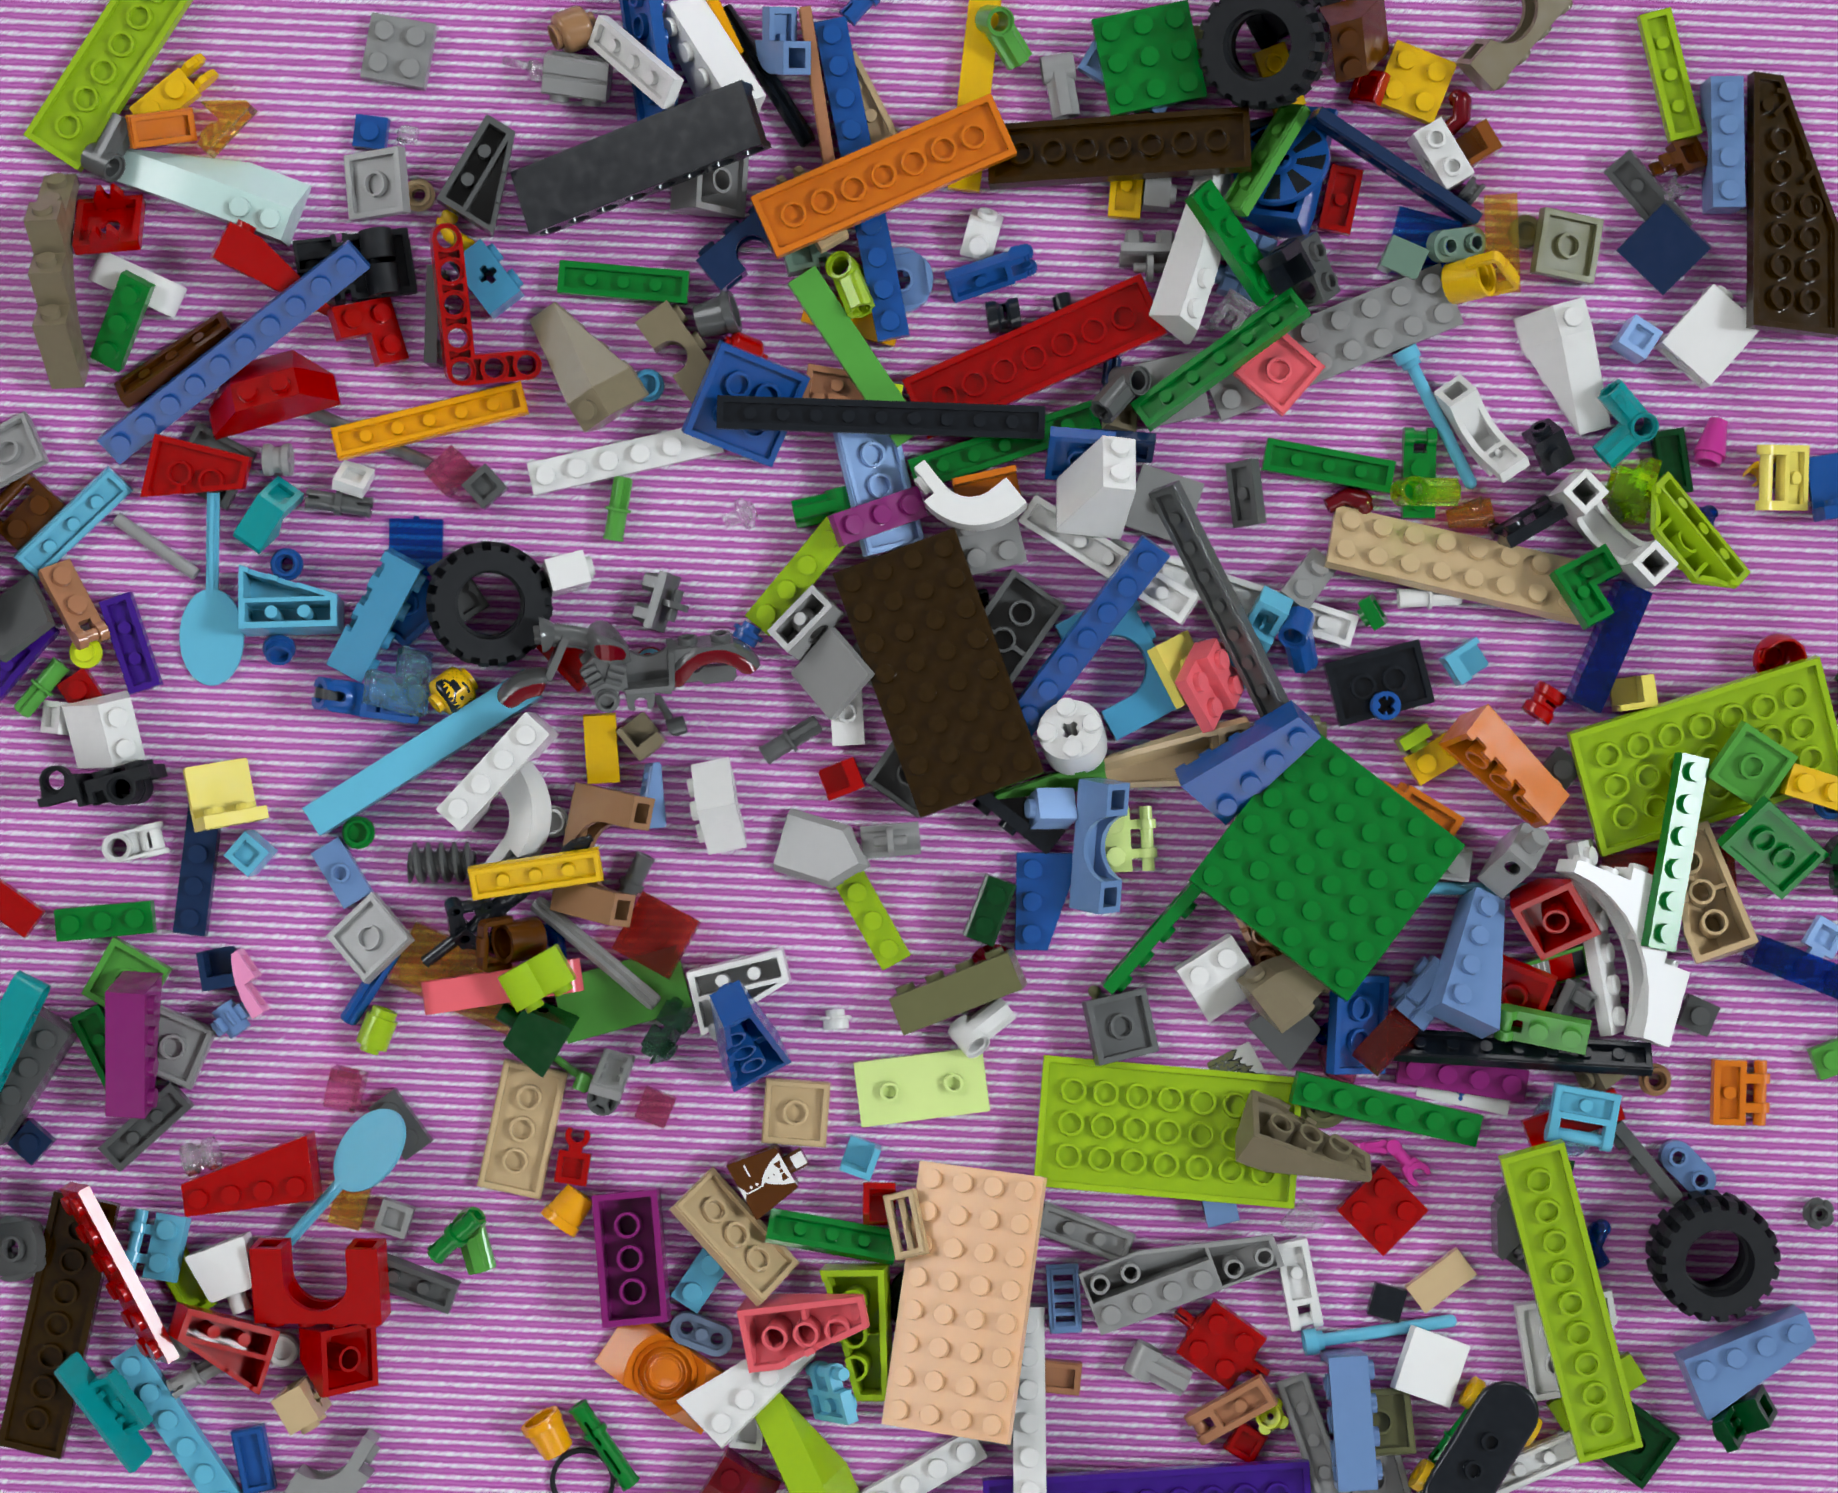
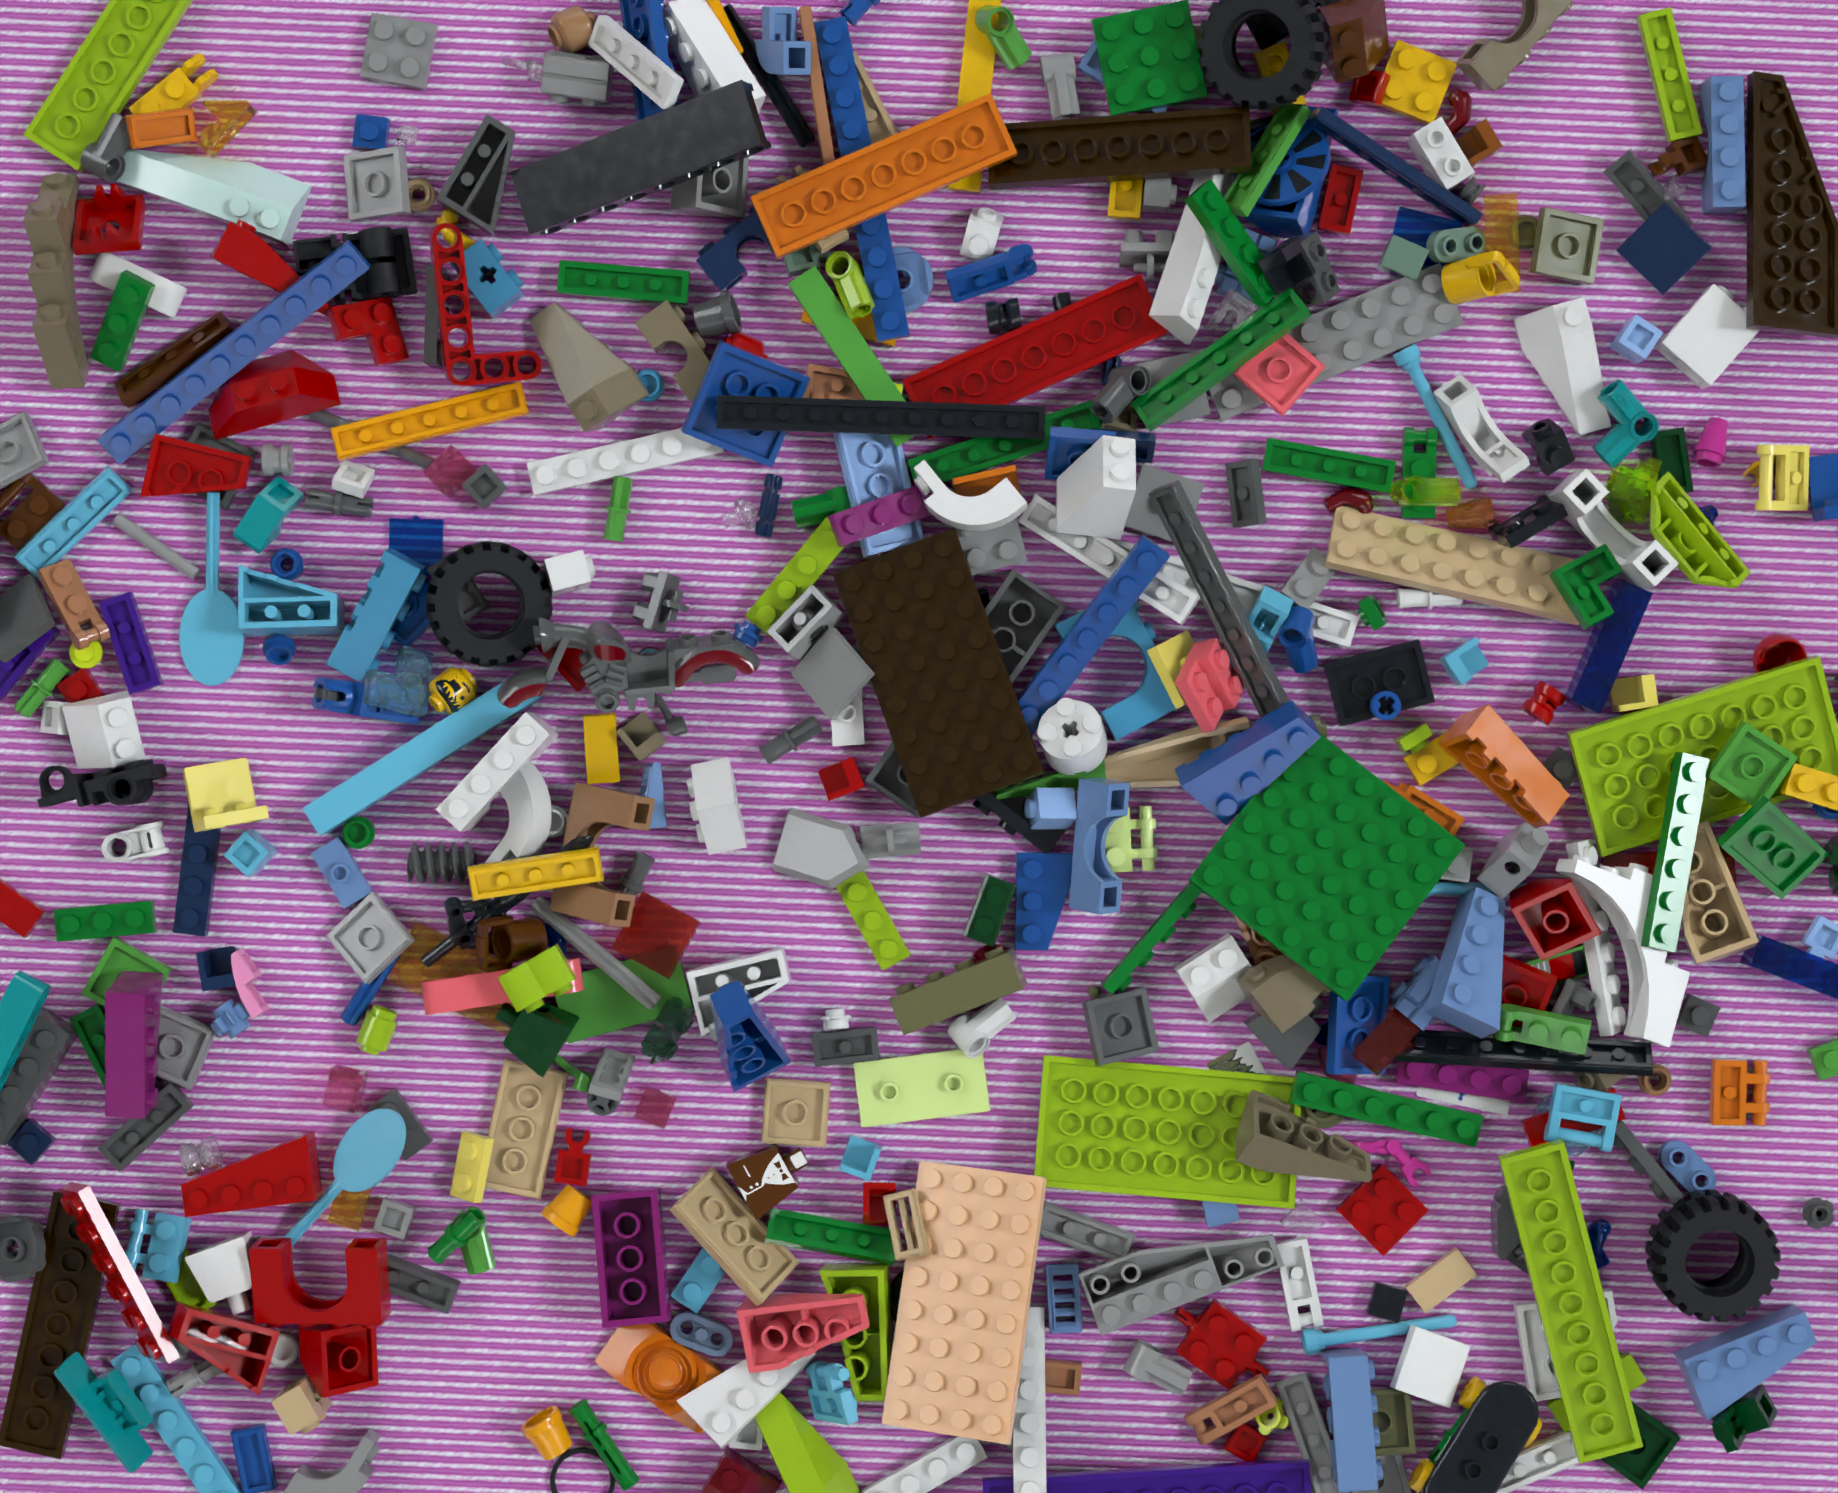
(471, 1166): none -> light yellow plate
(768, 505): none -> dark blue axle
(845, 1046): none -> dark grey plate

